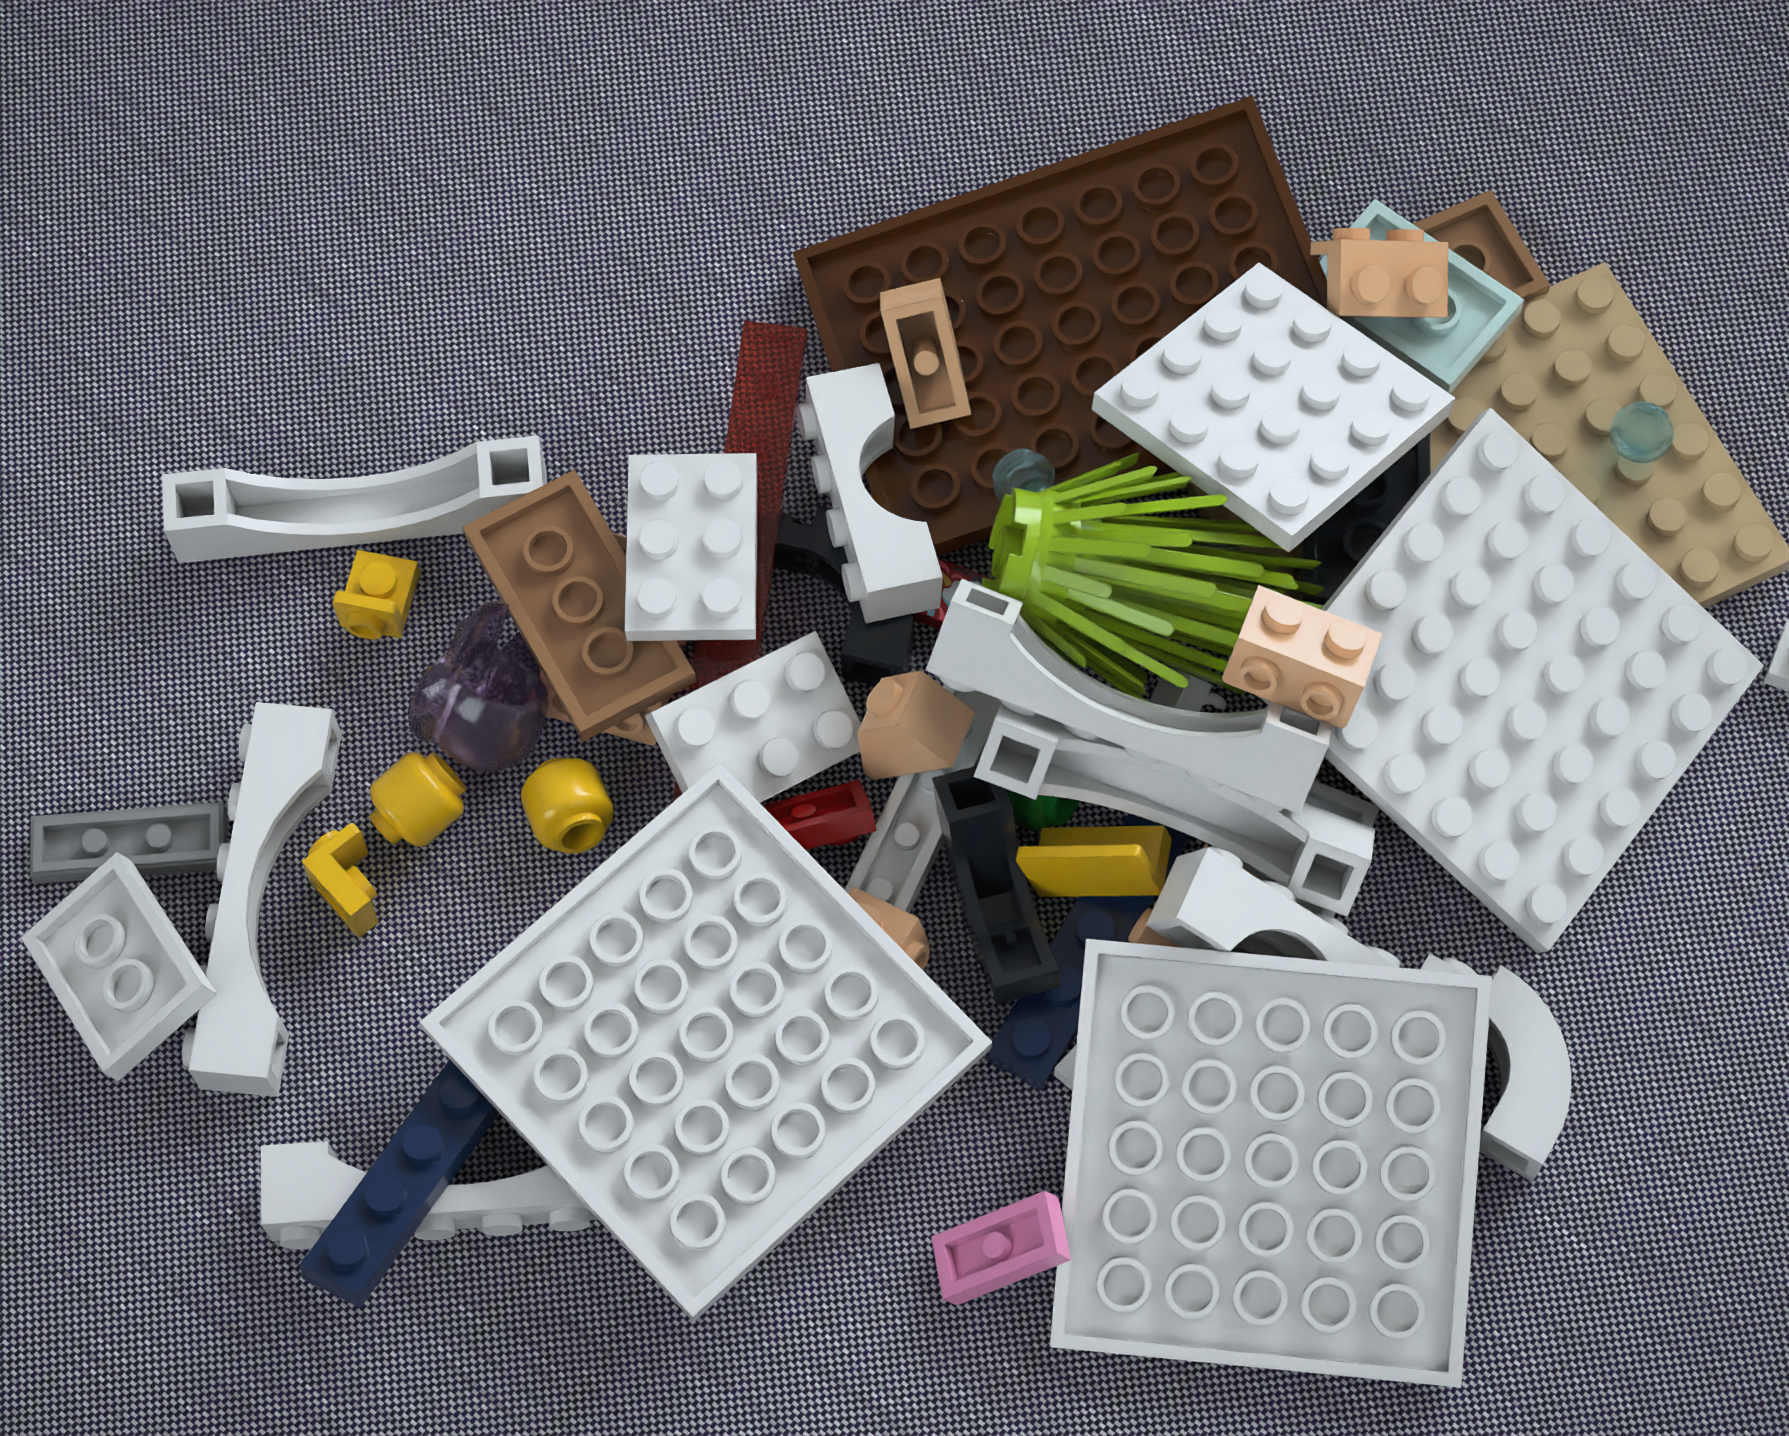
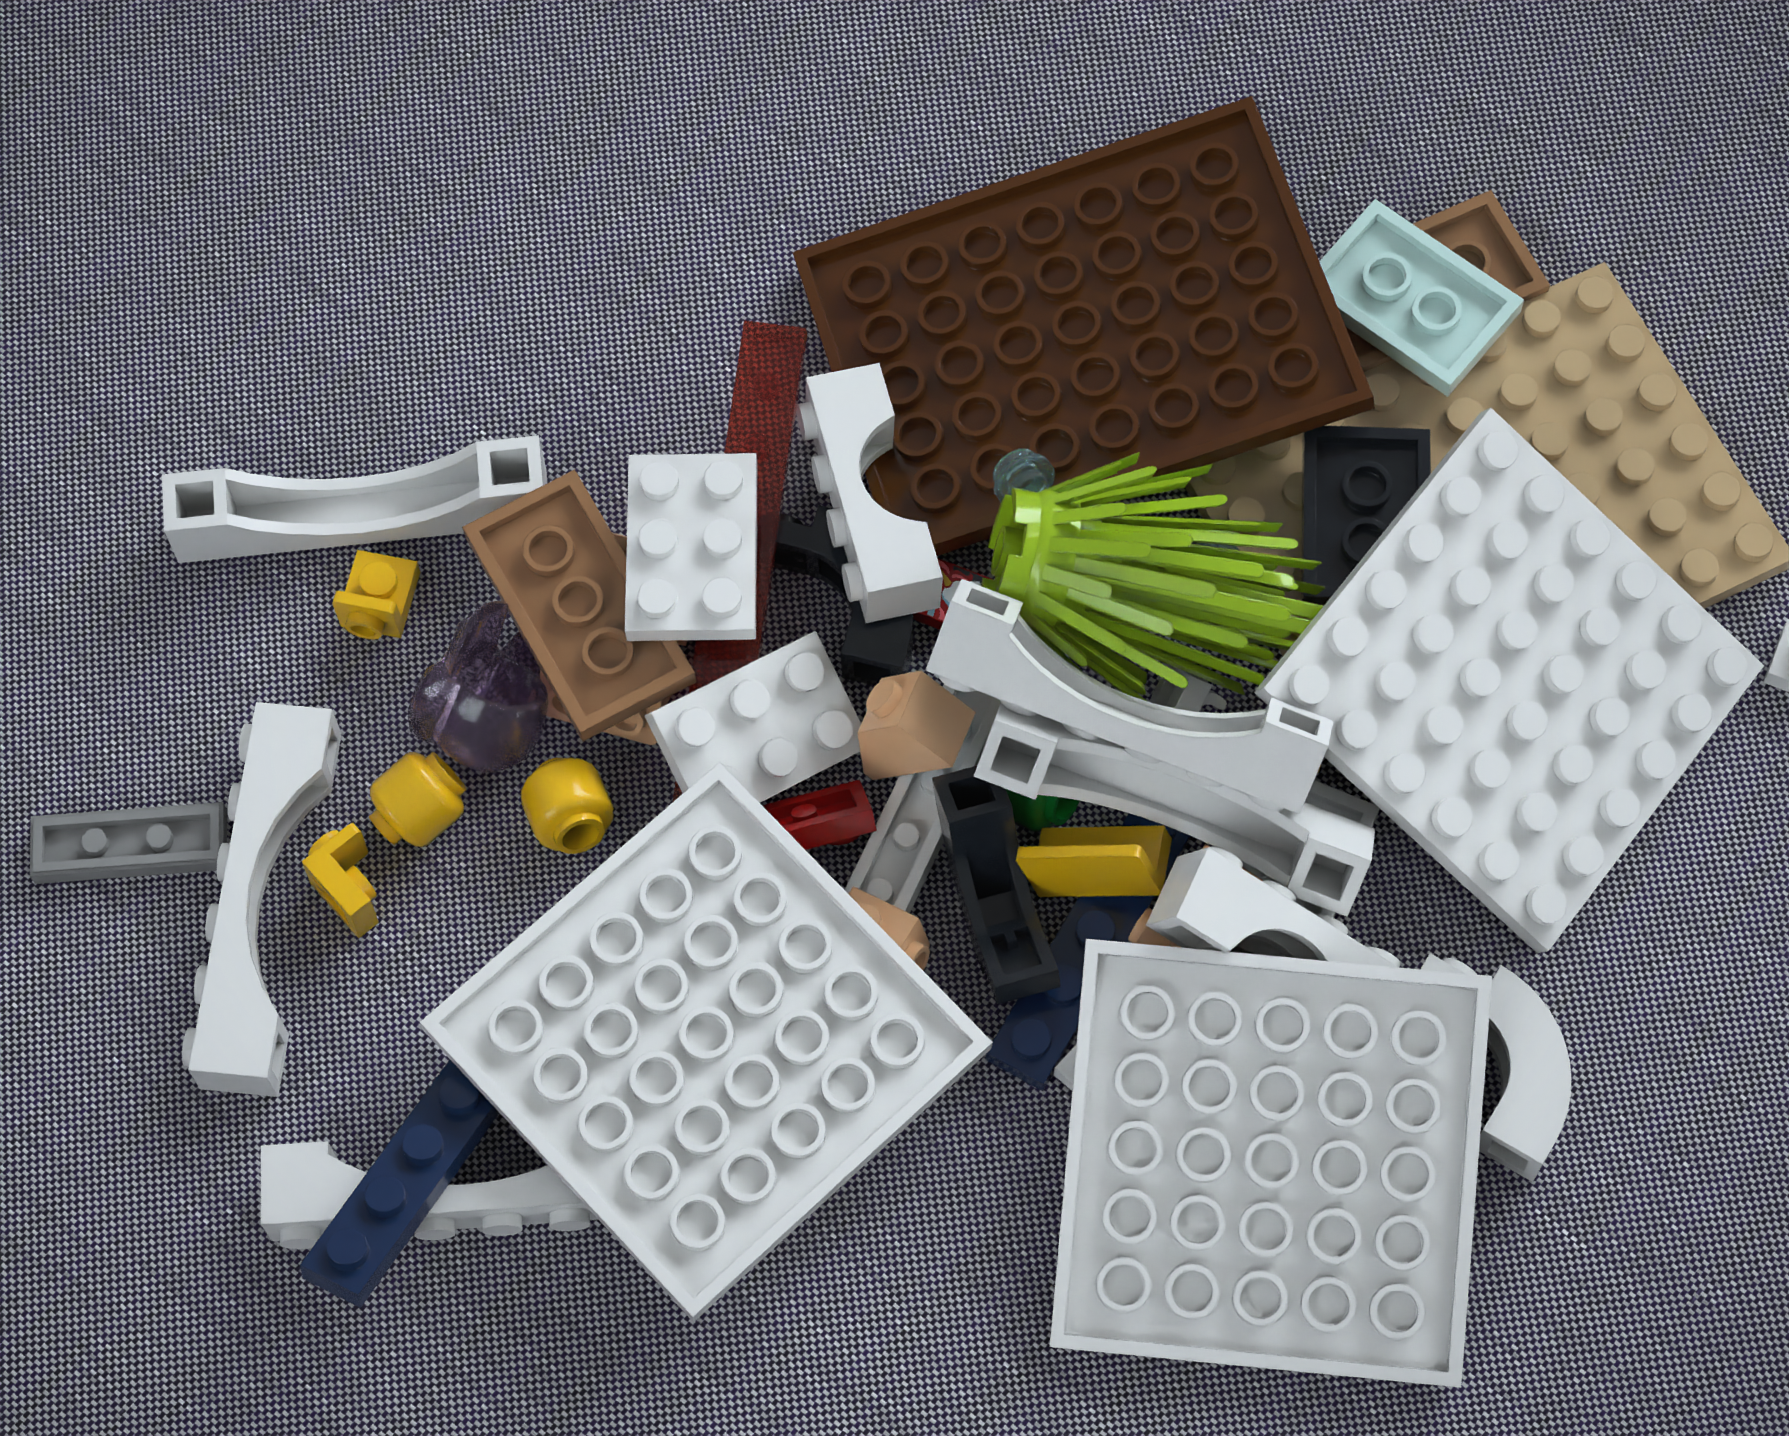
(118, 966): white plate -> none
(924, 353): light nougat slope -> none
(1001, 1248): bright pink plate -> none
(1273, 405): white plate -> none
(1302, 657): light nougat bracket -> none
(1385, 276): light nougat bracket -> none
(1641, 432): clear light blue plate -> none

